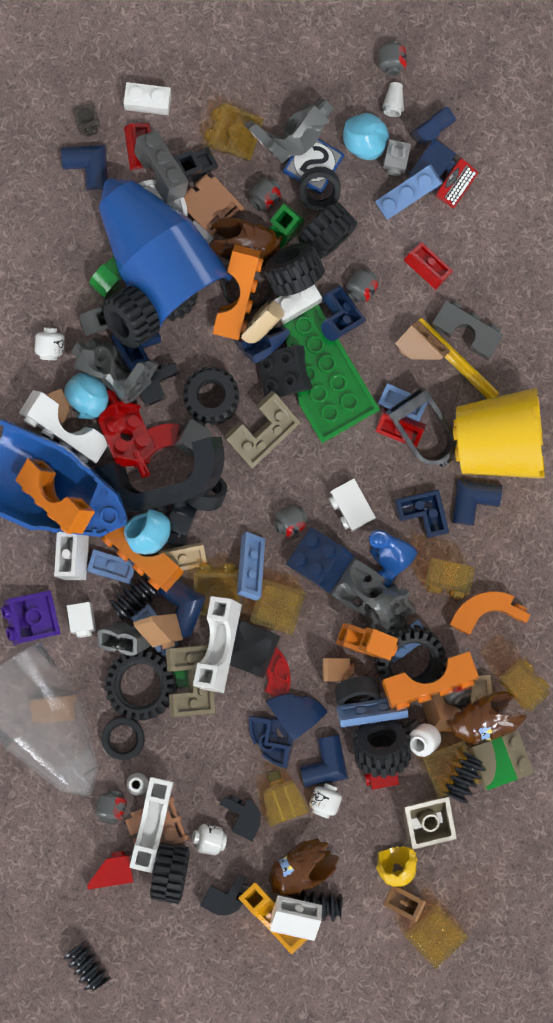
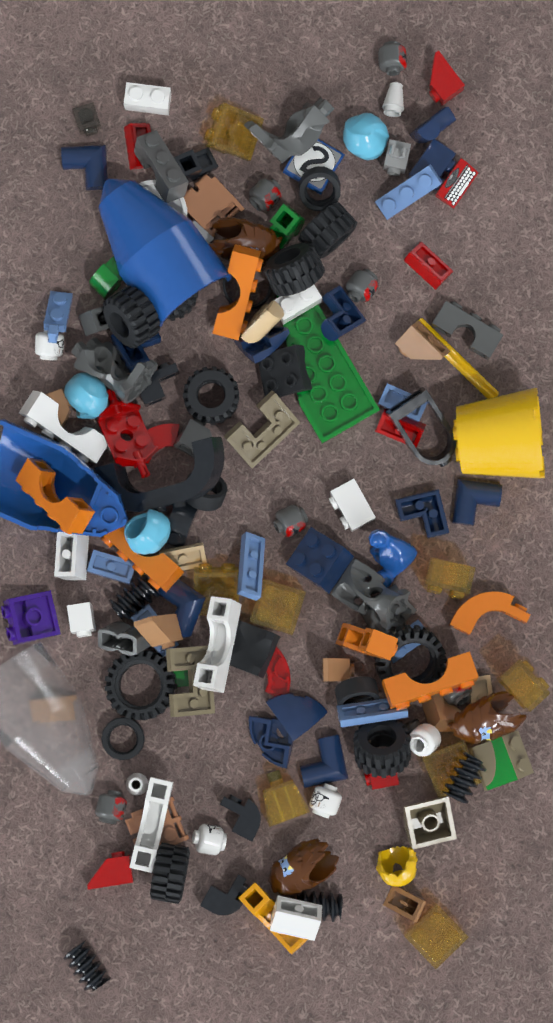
(57, 314): none -> medium blue hinge
(444, 81): none -> red slope

